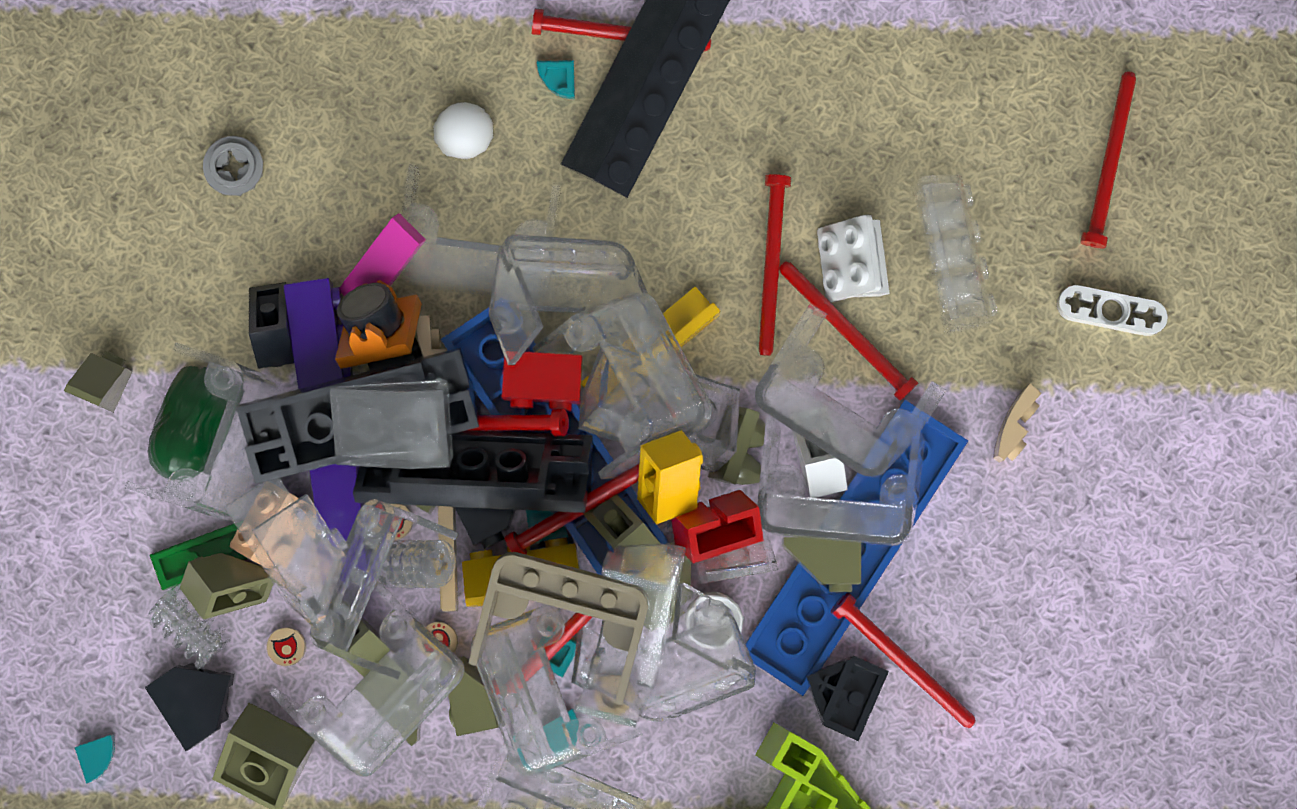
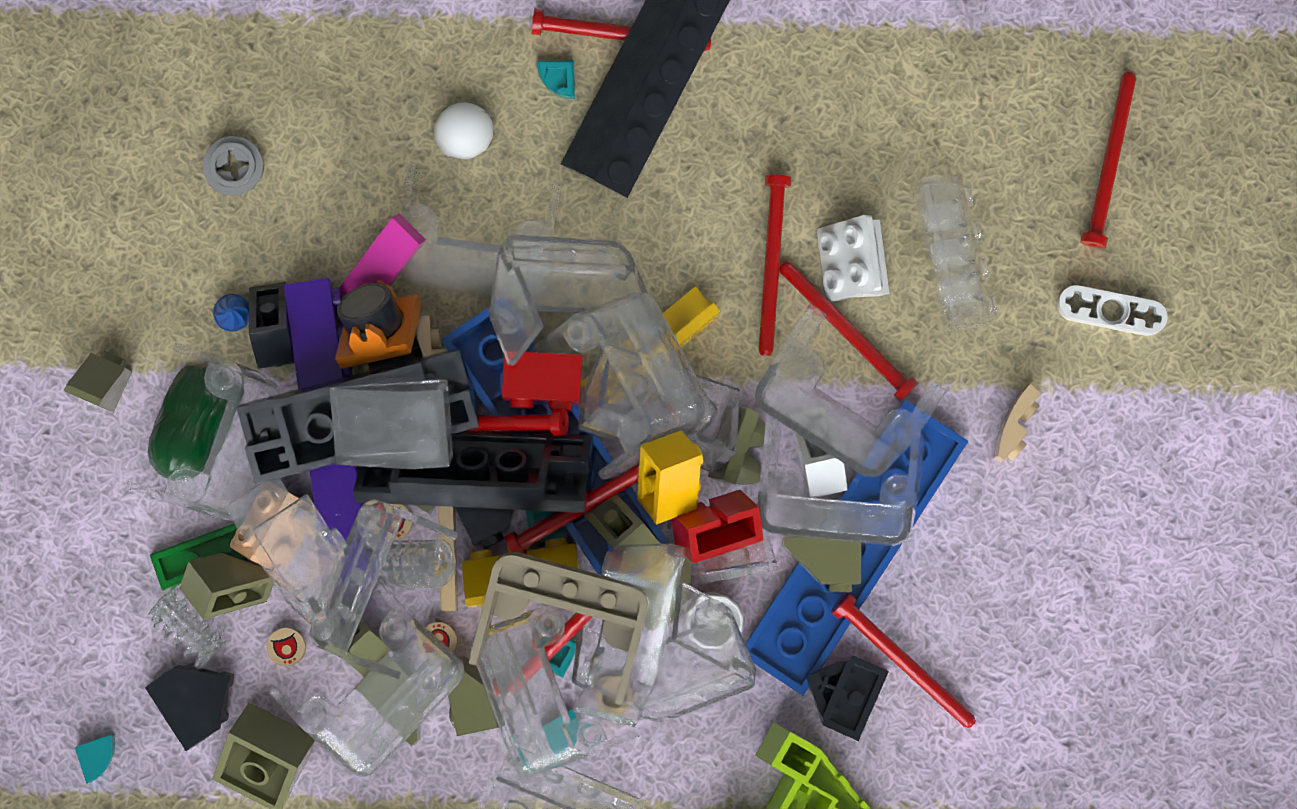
(231, 312): none -> blue plate

